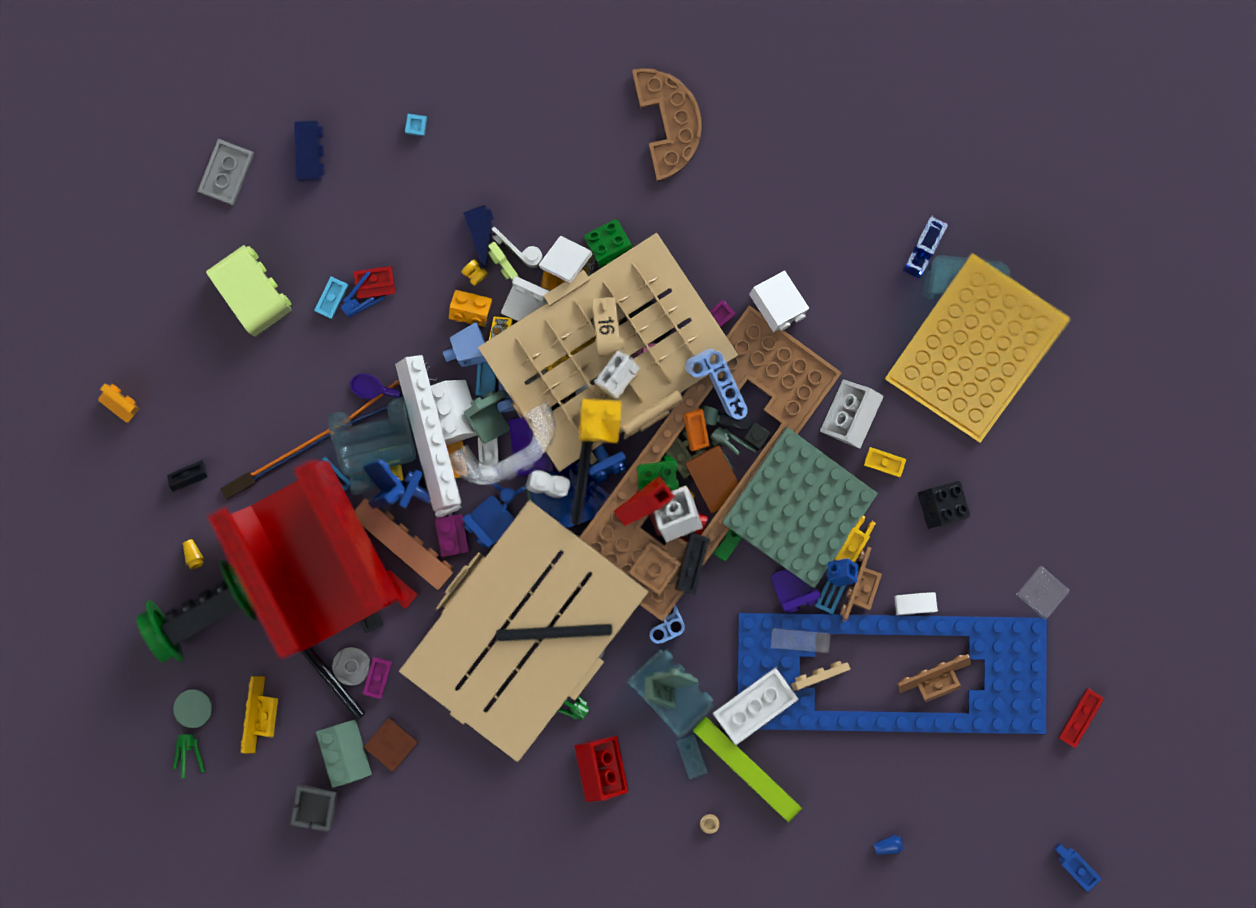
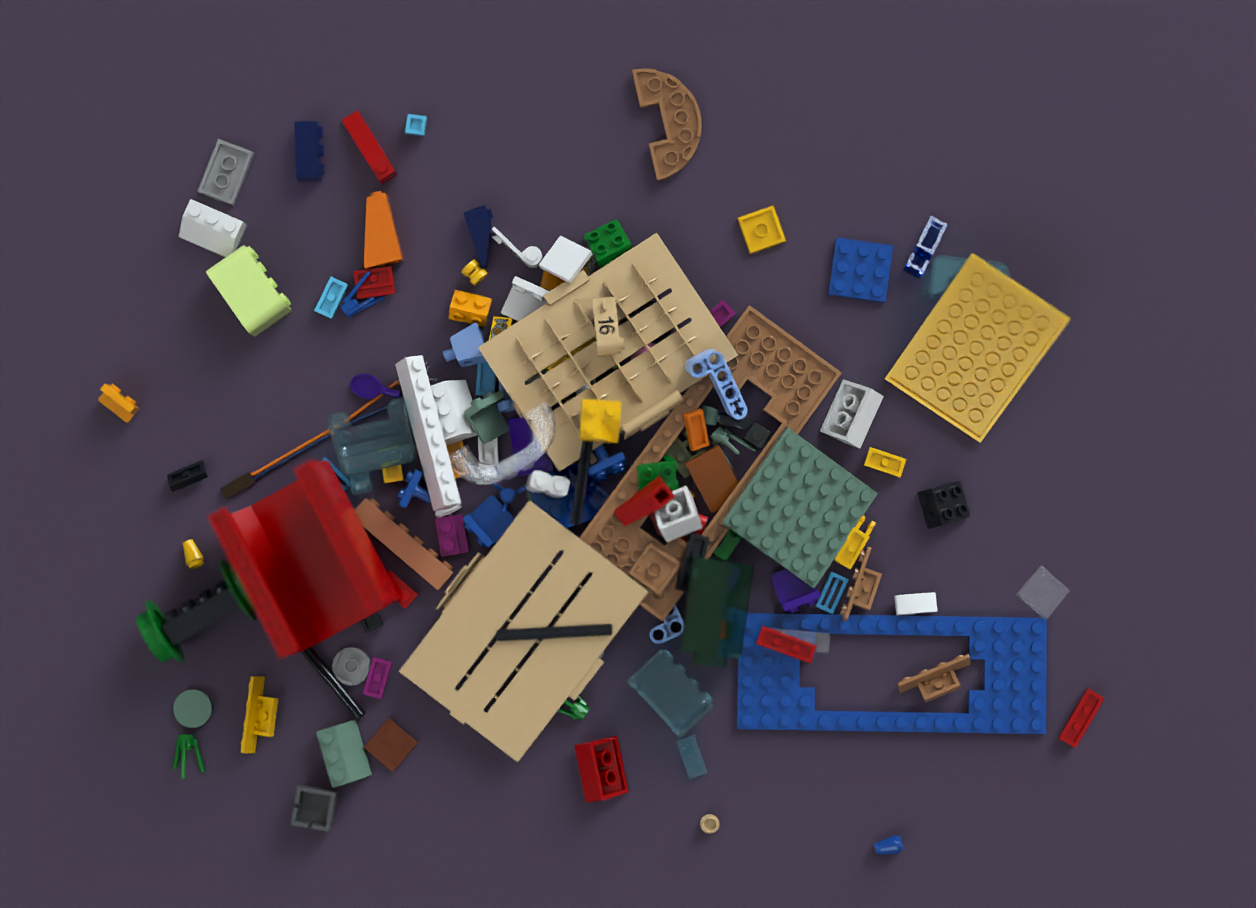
(211, 228): none -> white slope
(369, 147): none -> red slope
(381, 238): none -> orange slope
(389, 485): blue bracket -> none
(498, 257): yellowish green plate -> none
(617, 375): white brick -> none
(661, 686): sand green bracket -> none
(716, 611): none -> clear green brick
(747, 769): lime beam -> none
(755, 706): white plate -> none
(761, 229): none -> yellow tile
(779, 301): white brick -> none
(786, 644): none -> red tile
(819, 675): tan plate -> none
(842, 572): blue brick -> none
(860, 270): none -> blue plate
(1077, 867): blue hinge -> none

